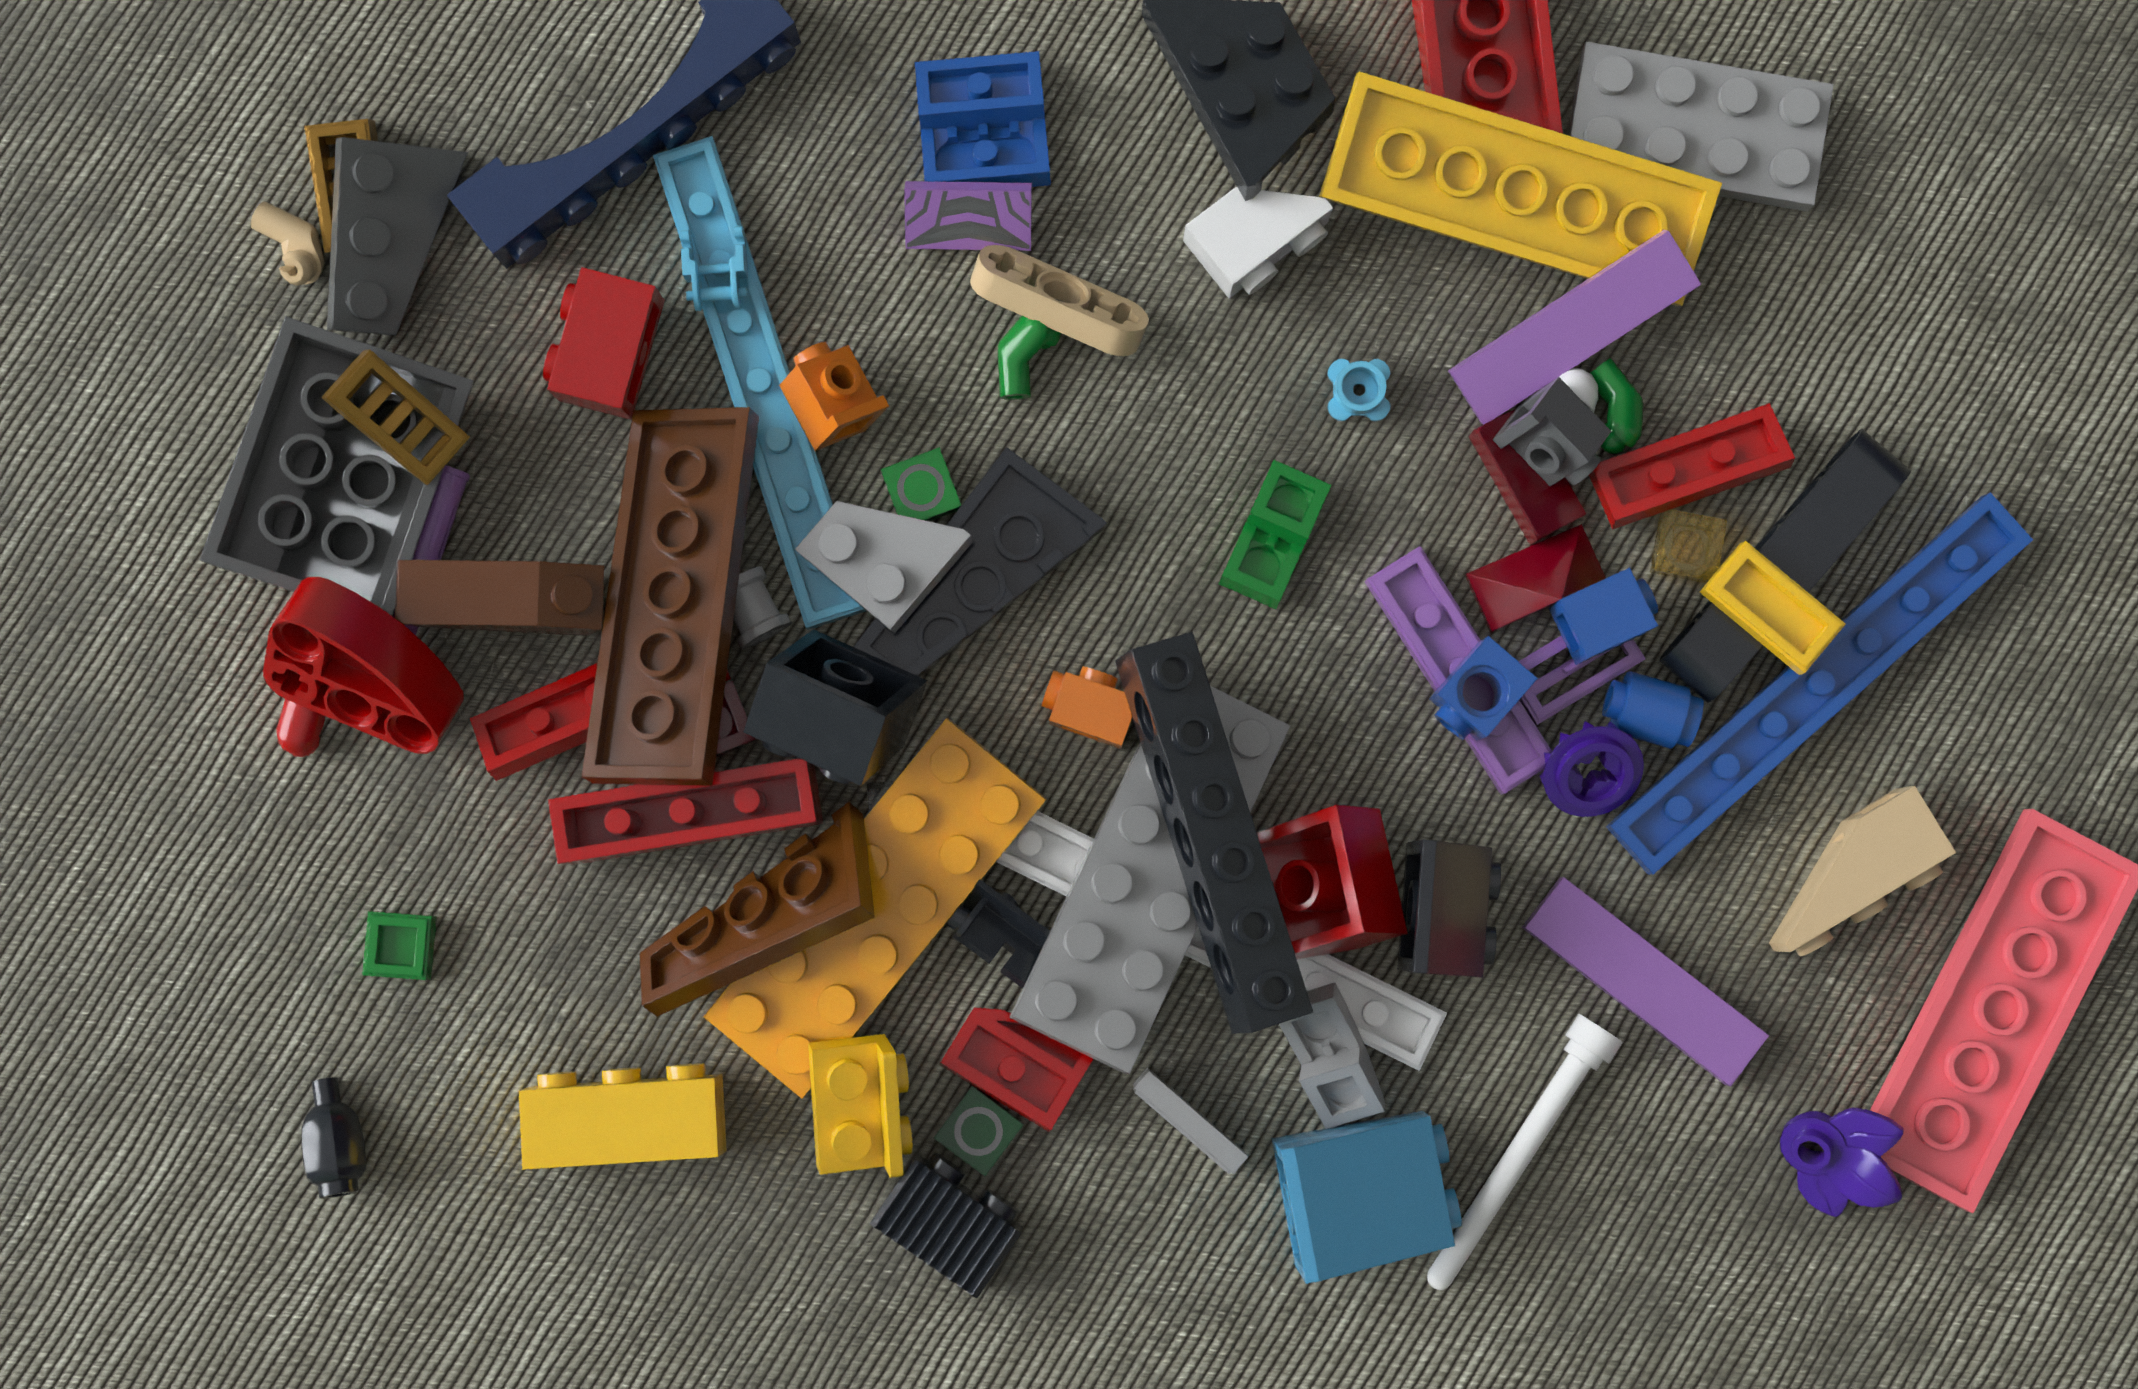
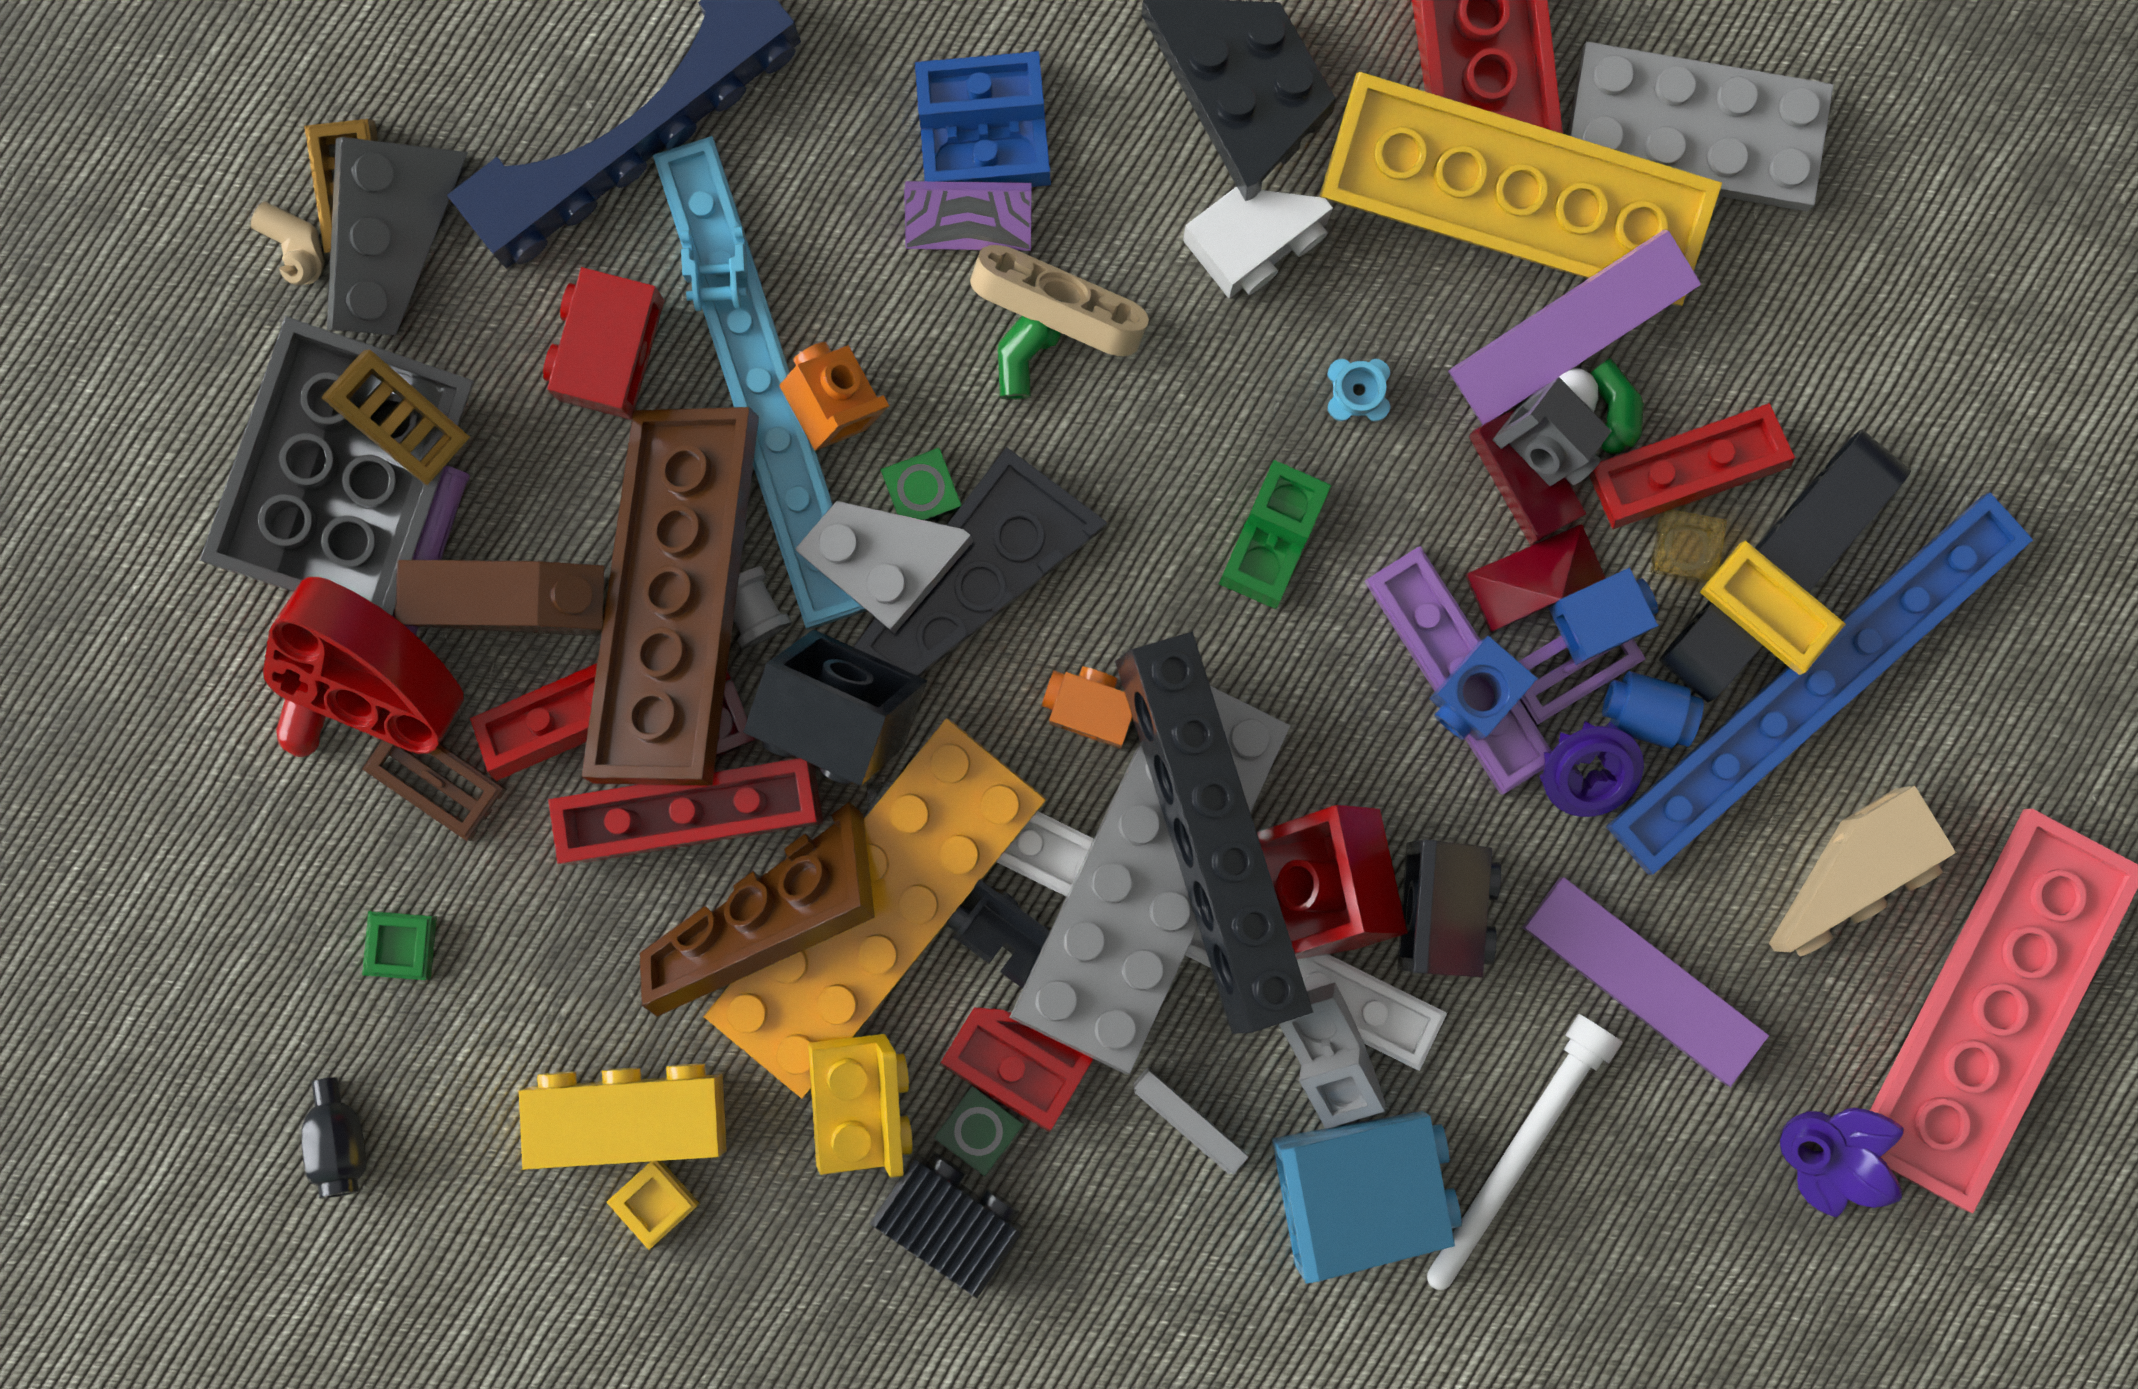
(478, 809): none -> reddish brown tile
(653, 1203): none -> yellow tile

